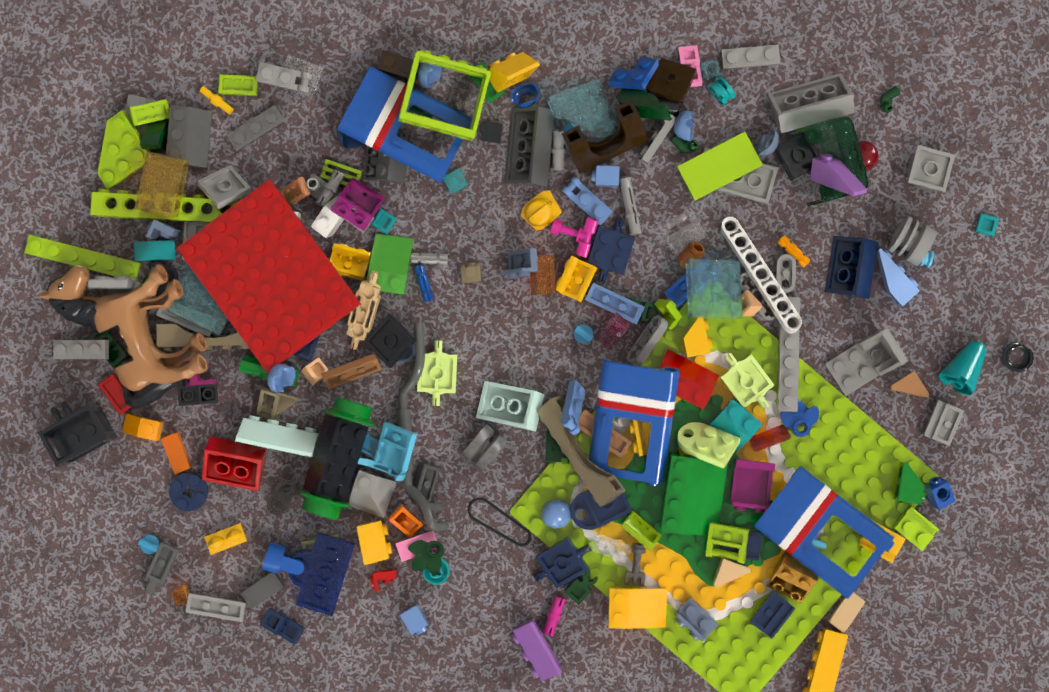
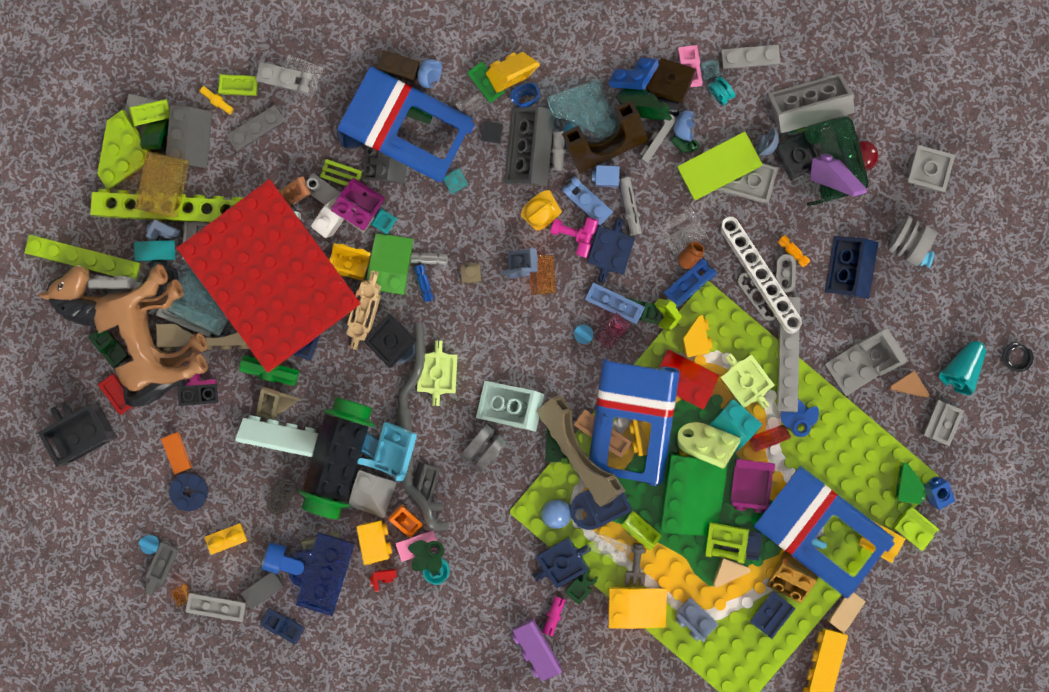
(80, 349): light grey plate -> none
(142, 427): light orange slope -> none
(224, 186): light grey plate -> none
(233, 463): red slope -> none
(280, 376): medium blue hair -> none
(314, 370): light nougat slope -> none
(330, 188): light grey pin -> none
(351, 371): medium nougat plate -> none
(414, 620): medium blue brick -> none
(460, 66): lime window -> none
(497, 532): black piece -> none
(573, 407): medium blue plate -> none
(575, 278): yellow bracket -> none
(654, 332): light grey beam -> none
(714, 289): clear light blue plate -> none
(750, 304): light nougat slope -> none
(886, 99): dark green arm -> none
(896, 283): light blue slope -> none
(986, 225): teal tile -> none

